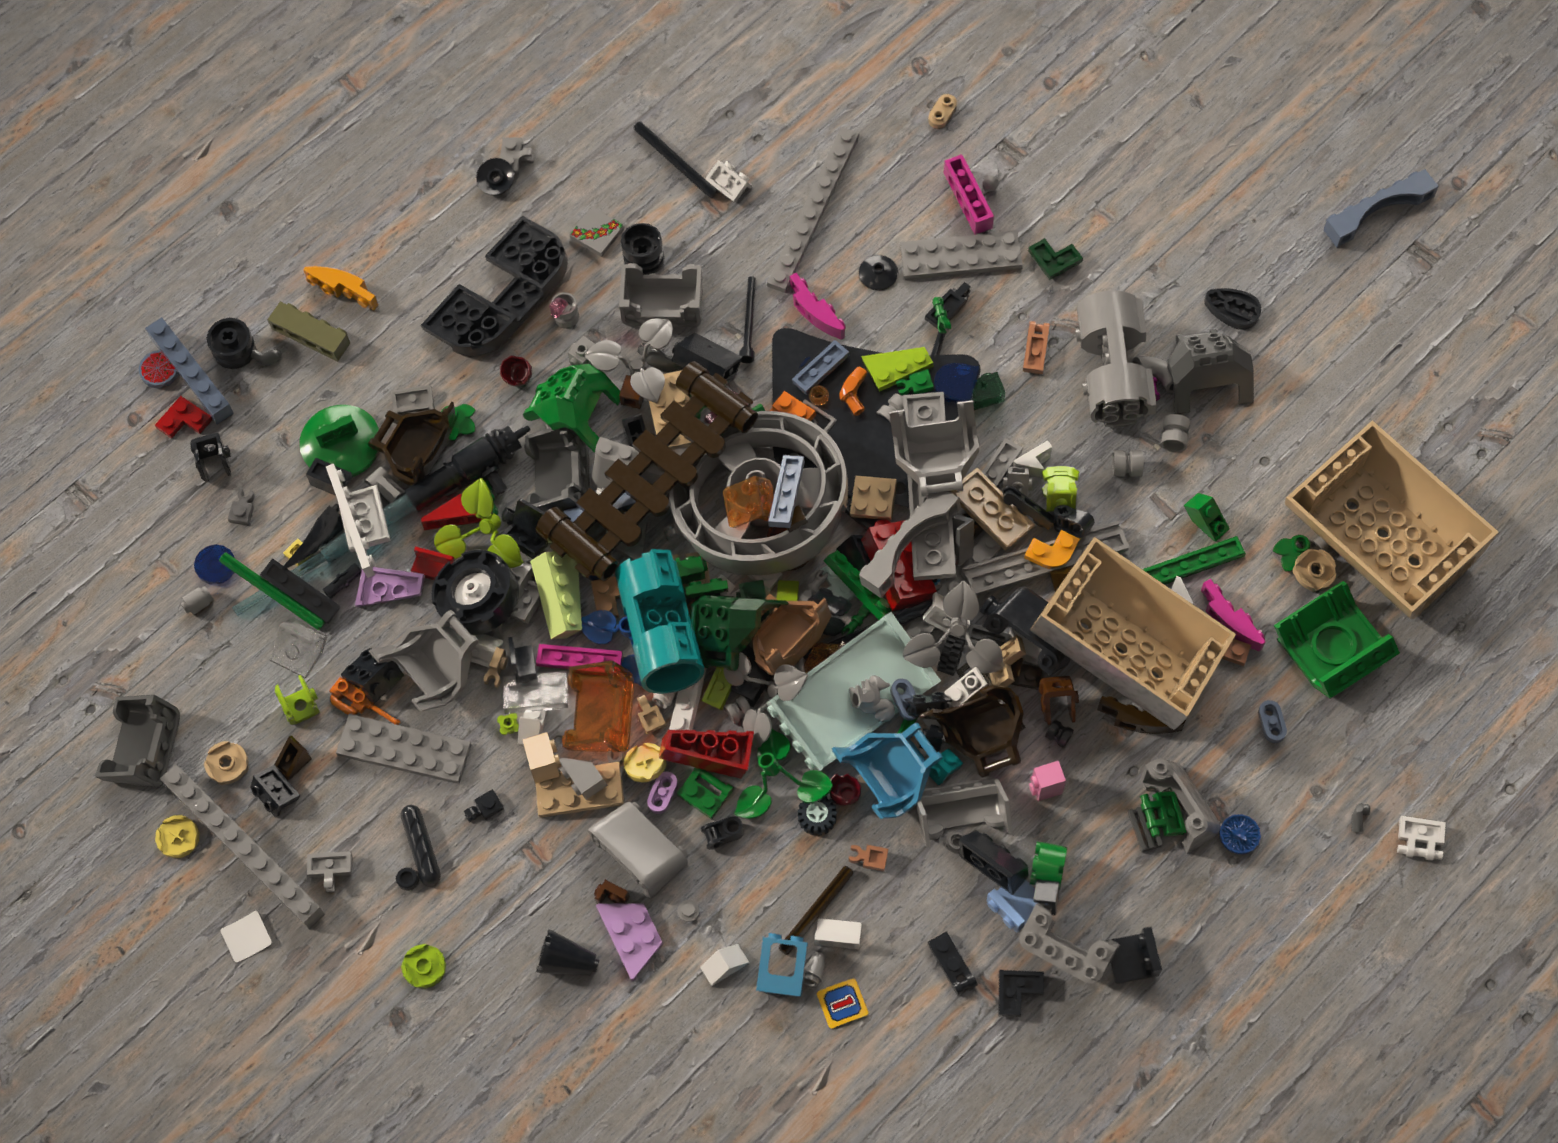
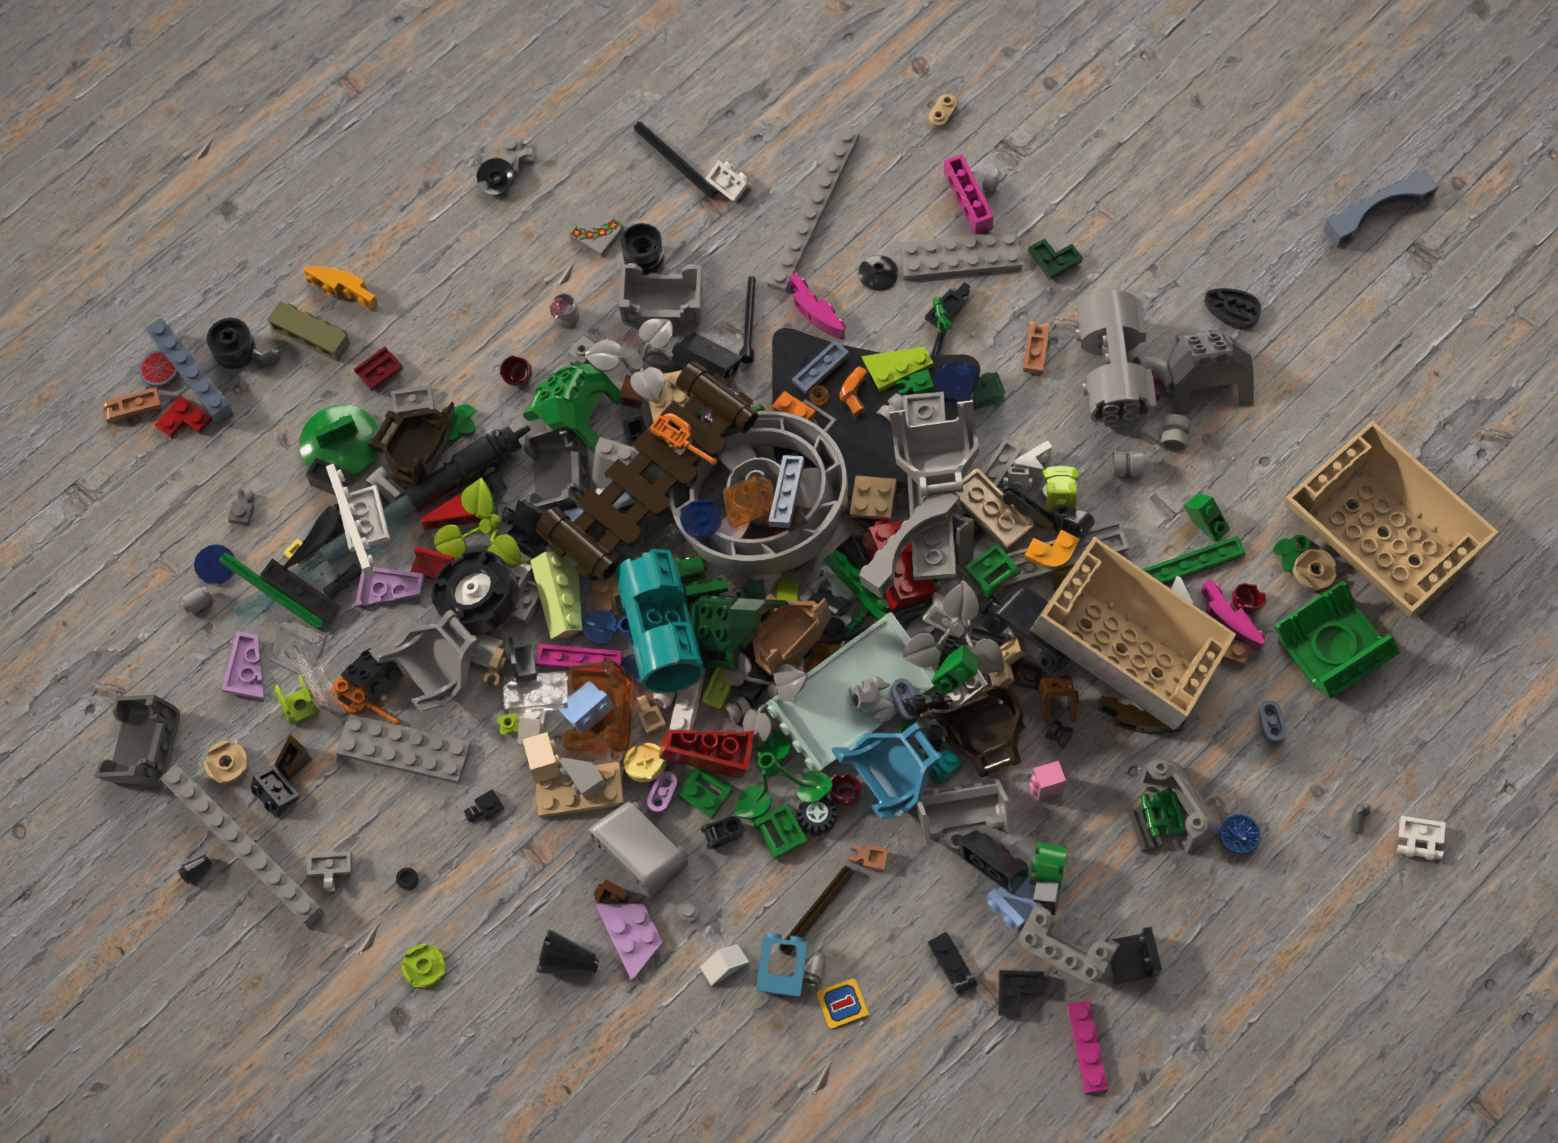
(132, 404): none -> nougat plate
(177, 836): light yellow tile -> none
(194, 869): none -> black cone
(200, 452): black piece -> none
(244, 668): none -> lavender wing
(246, 936): white sticker -> none
(319, 685): none -> clear plate
(378, 369): none -> dark red plate
(420, 845): black piece -> none
(481, 326): black plate -> none
(587, 707): none -> light blue bracket
(679, 439): none -> orange piece
(701, 518): none -> clear blue tile
(786, 827): none -> green plate
(838, 933): white panel -> none
(956, 670): none -> green slope
(988, 564): none -> green plate
(1087, 1047): none -> dark pink plate
(1248, 598): none -> dark red hair

